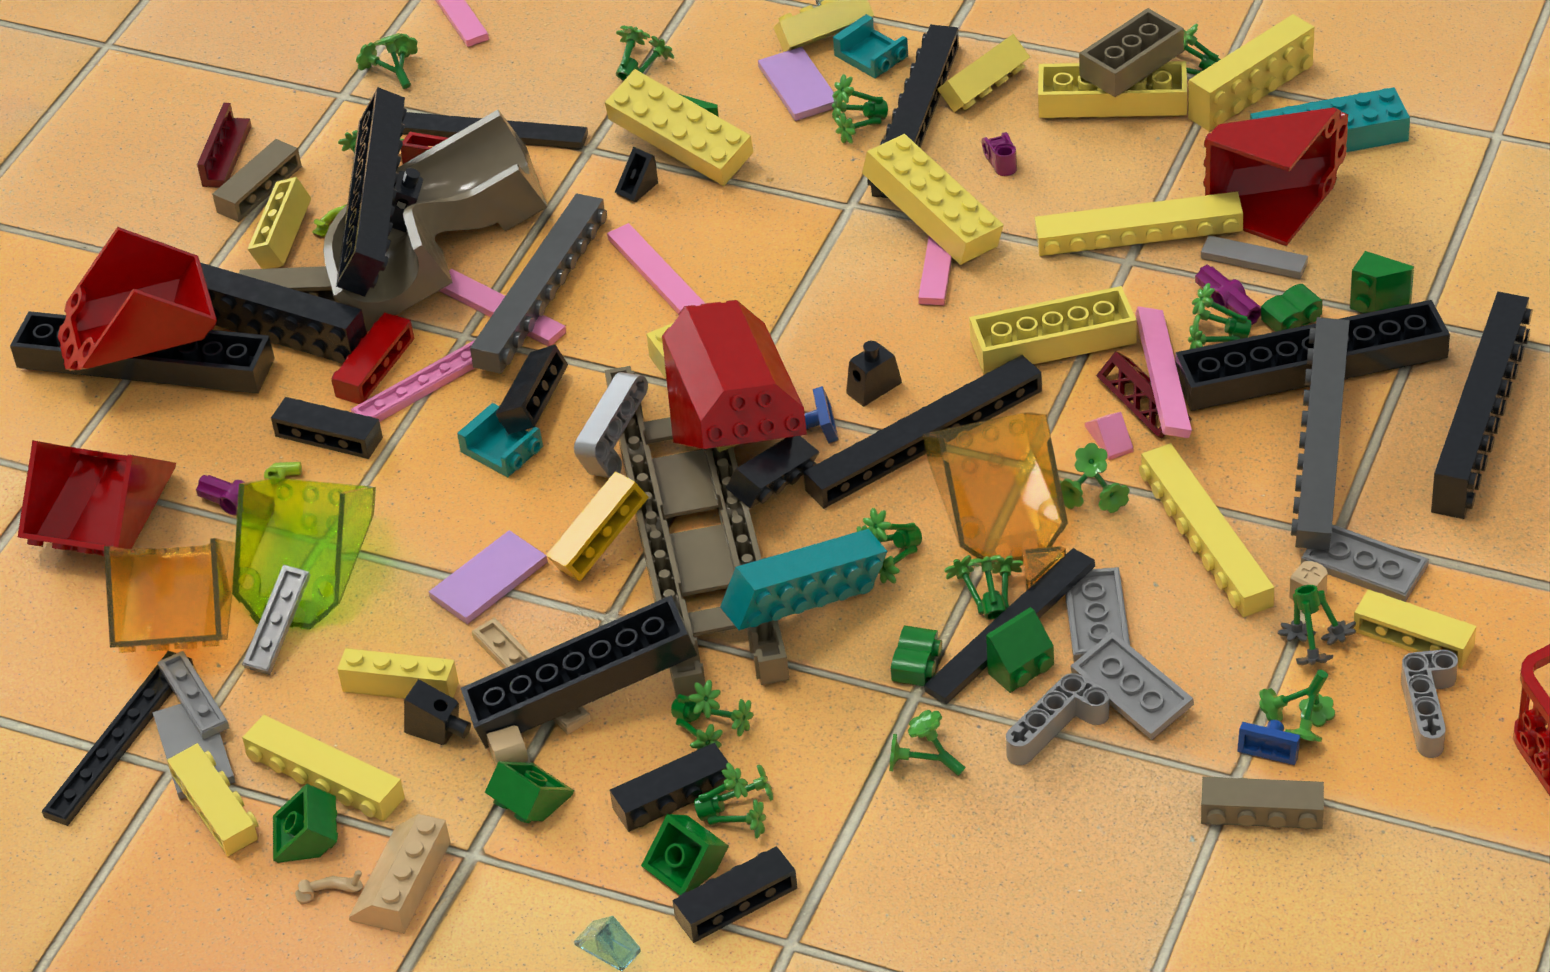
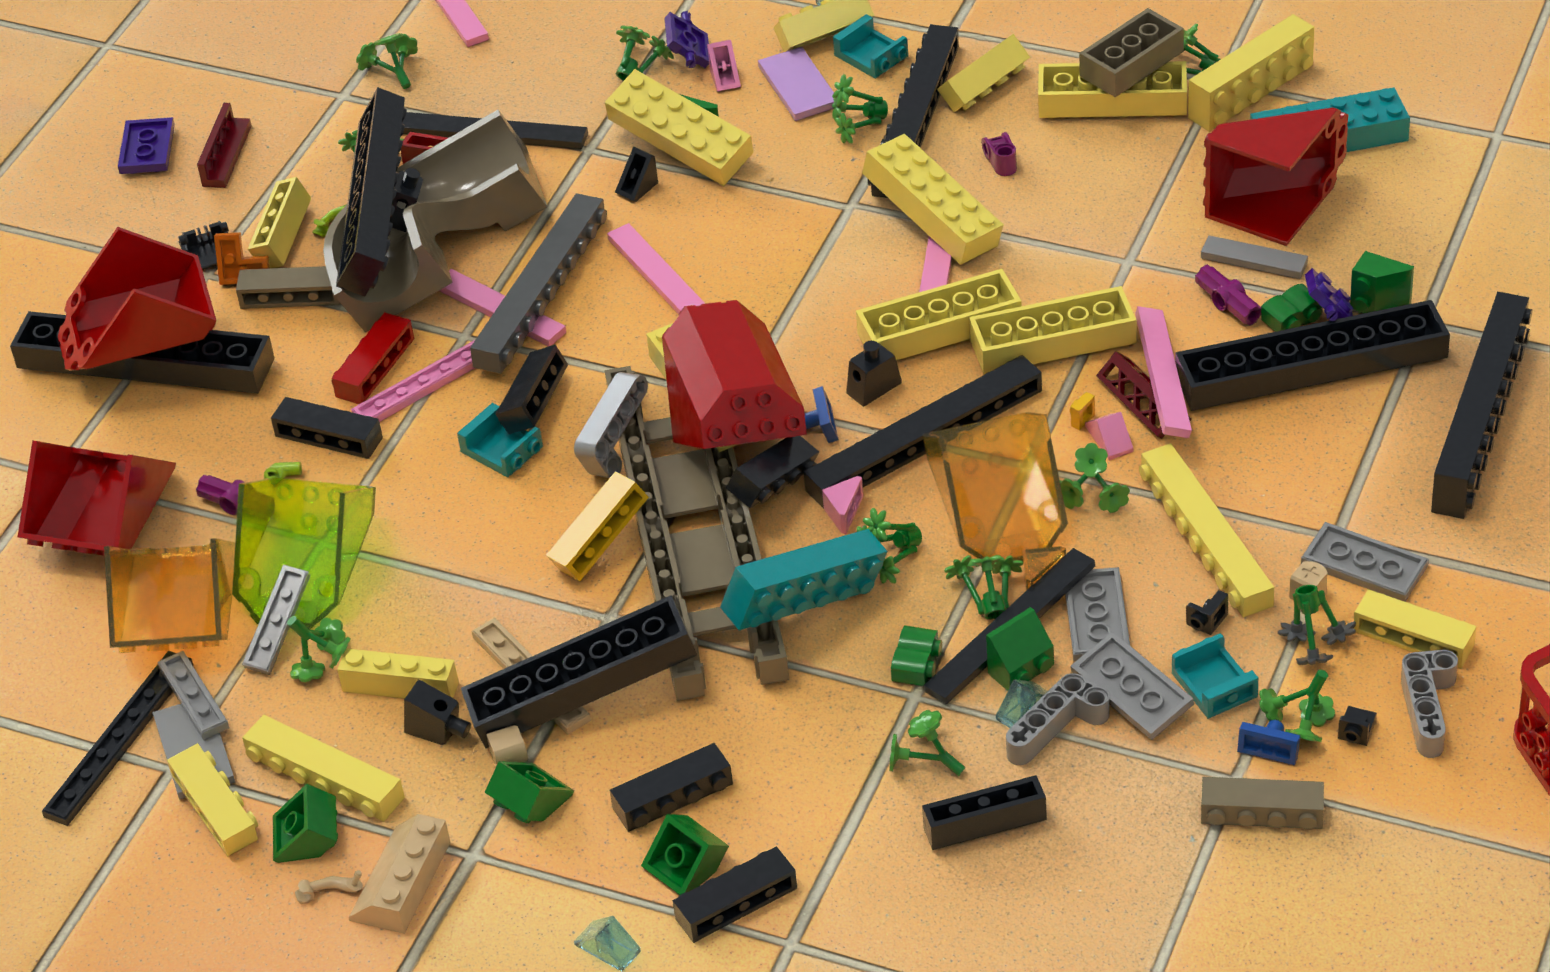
(146, 145): none -> dark purple plate
(203, 244): none -> black hinge
(231, 260): none -> orange plate
(256, 180): dark tan brick -> none
(284, 314): black brick -> none
(328, 637): none -> bright green plant
(488, 577): lavender tile -> none
(687, 39): none -> dark purple plate
(690, 707): bright green plant -> none
(710, 805): plant -> none
(723, 65): none -> bright pink slope
(843, 501): none -> bright pink slope
(935, 315): none -> light yellow brick
(984, 812): none -> black brick
(1018, 701): none -> clear light blue slope
(1082, 410): none -> yellow plate
(1139, 223): light yellow brick -> none
(1210, 615): none -> black bracket
(1213, 676): none -> teal panel
(1237, 326): plant -> none
(1322, 434): dark grey brick -> none
(1334, 301): none -> dark purple plate
(1356, 725): none -> black bracket

